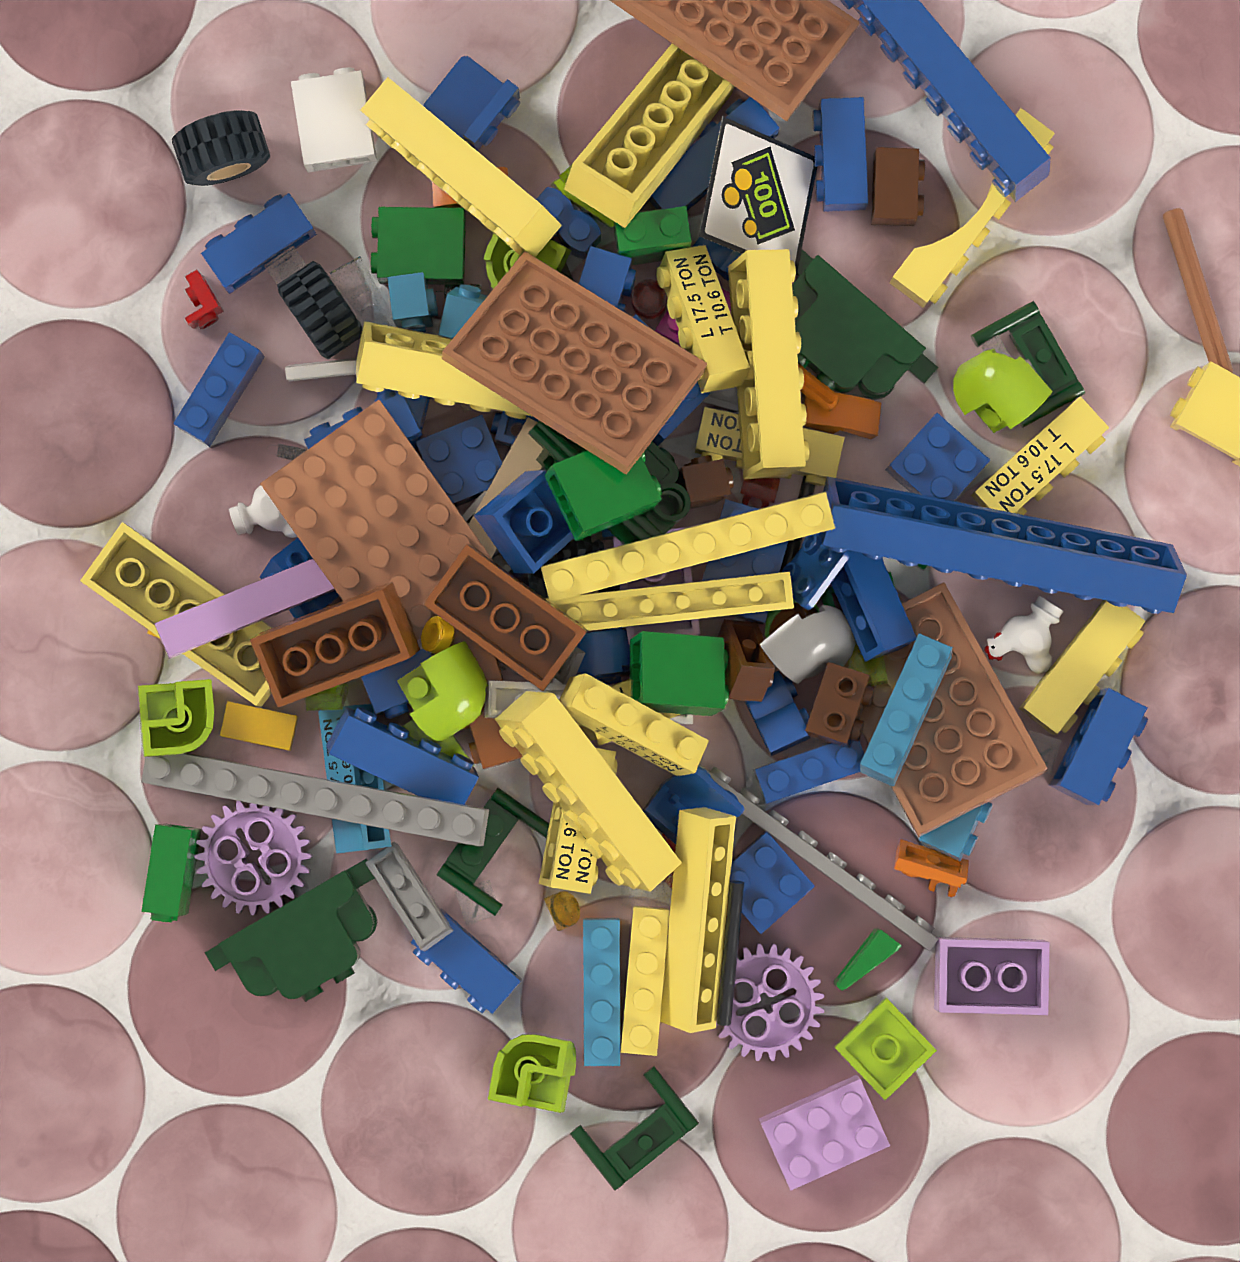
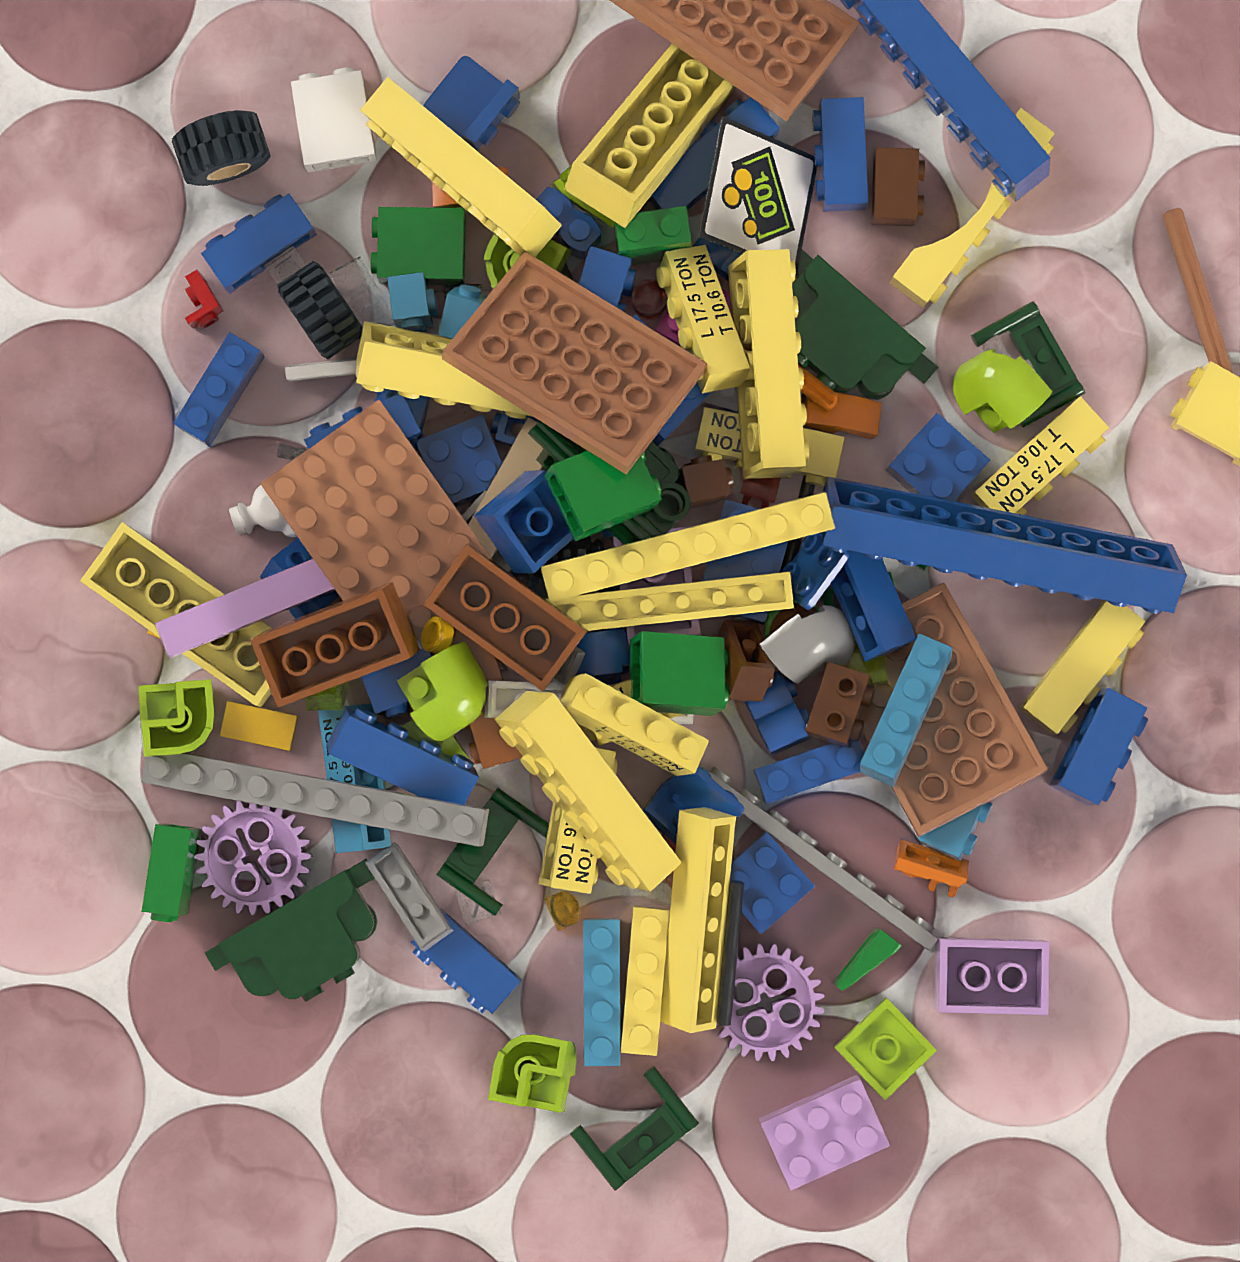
(1027, 636): white animal -> none

